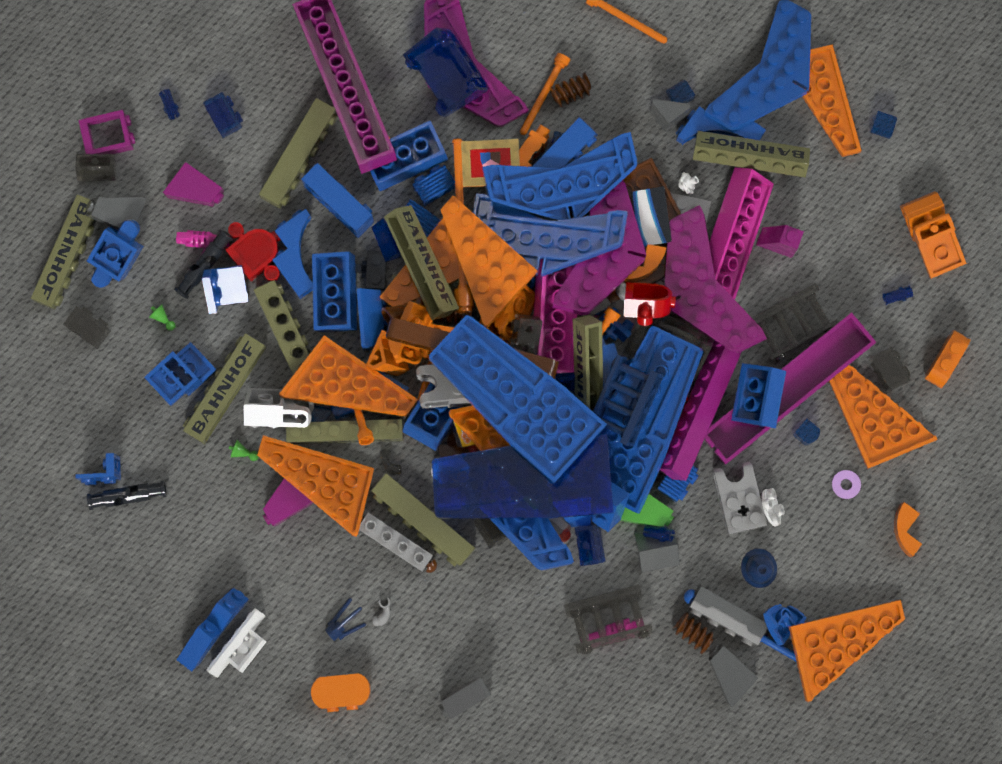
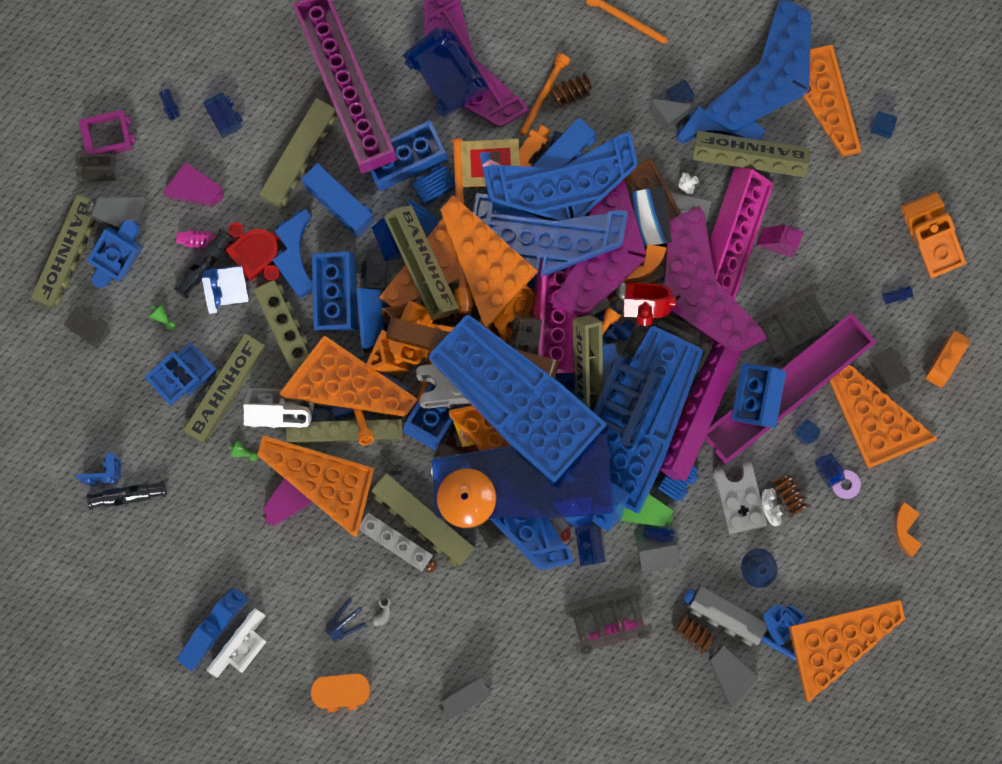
(476, 507): none -> orange dish
(791, 494): none -> reddish brown piece
(829, 470): none -> clear blue brick

